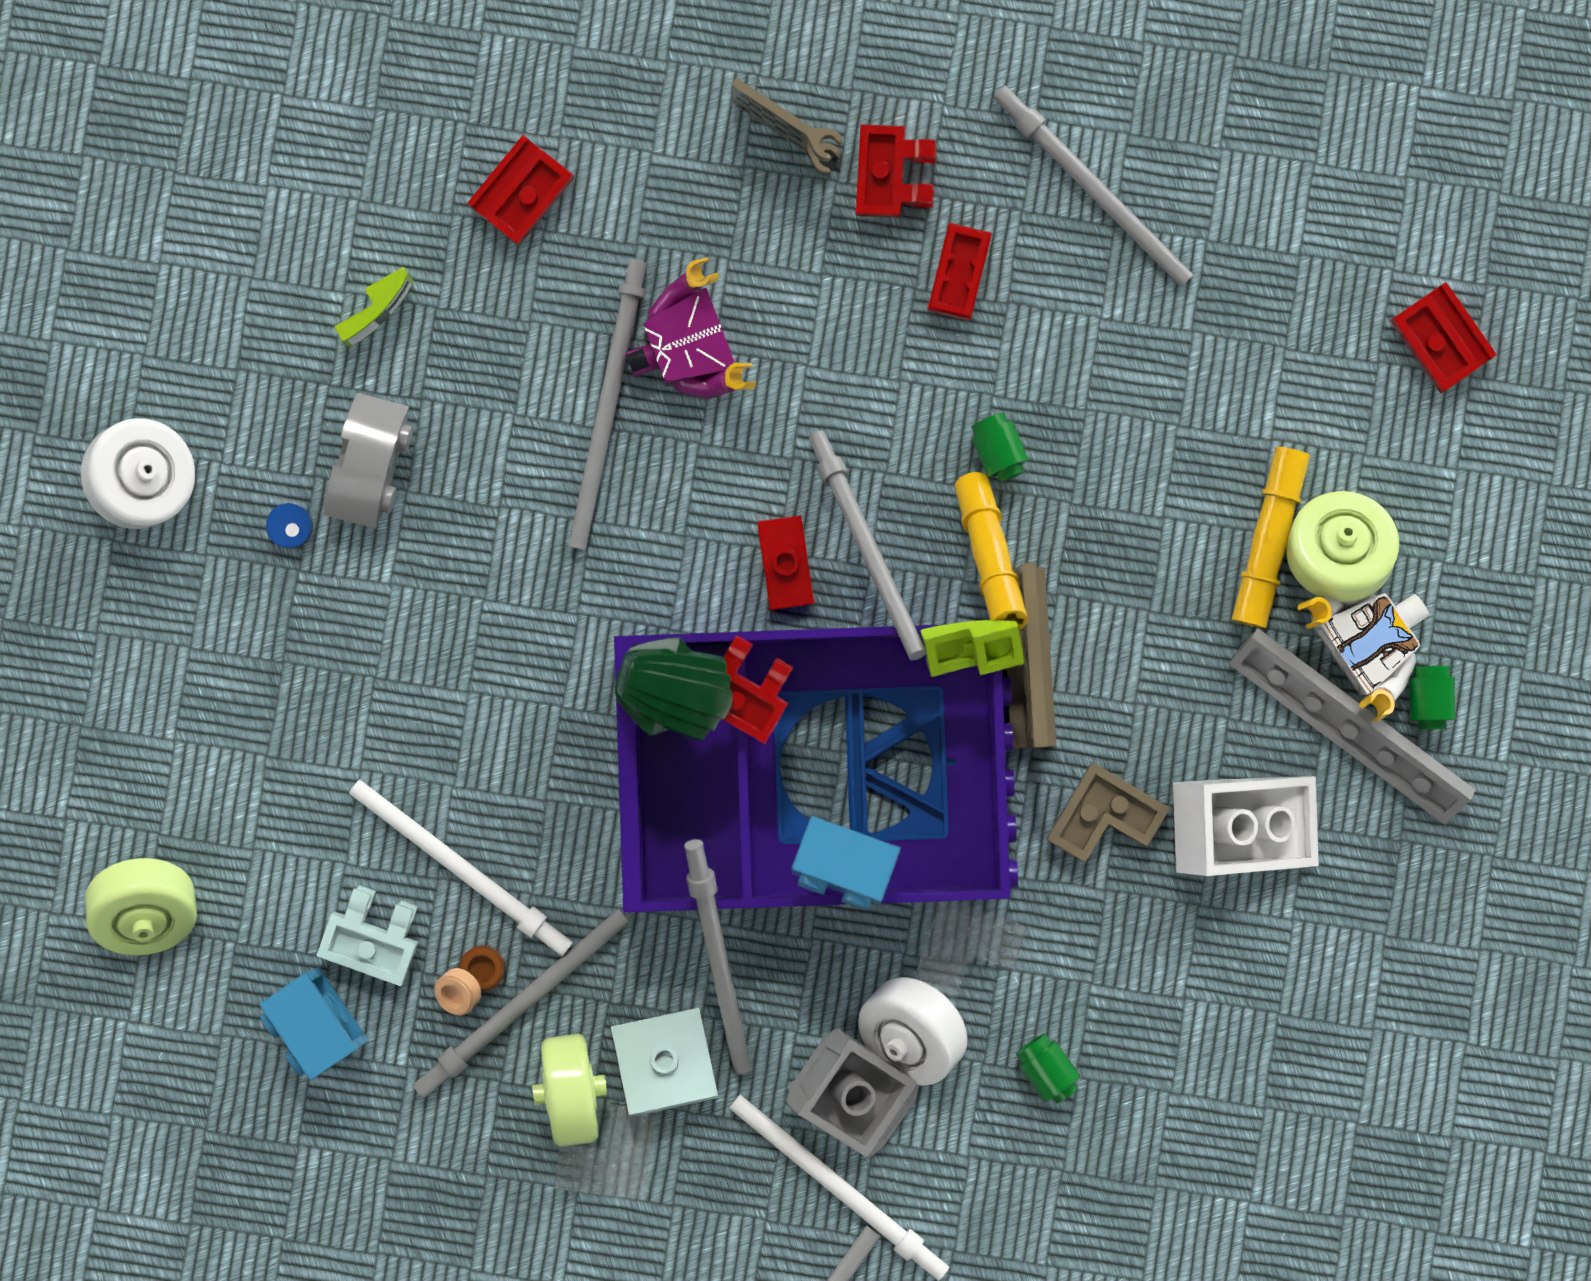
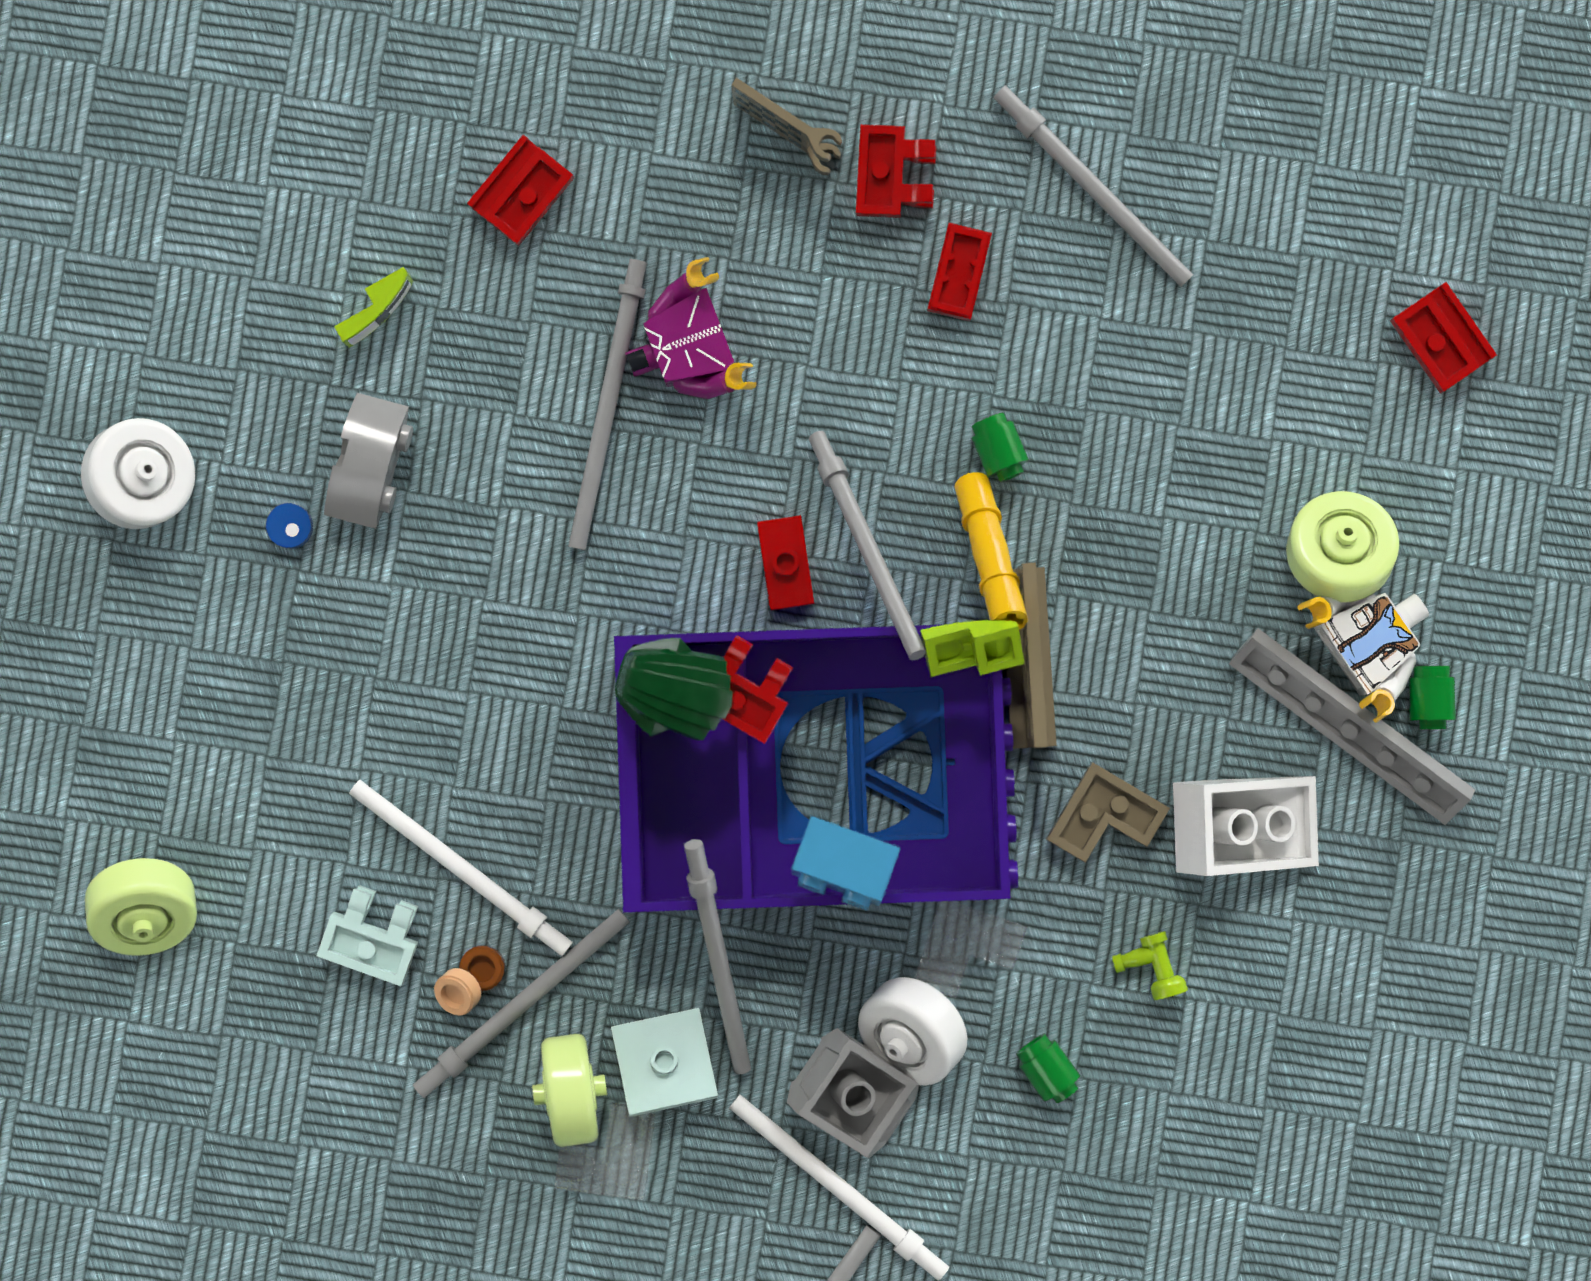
(312, 1023): dark azure brick -> none
(1154, 952): none -> lime piece
(1270, 537): yellow piece -> none

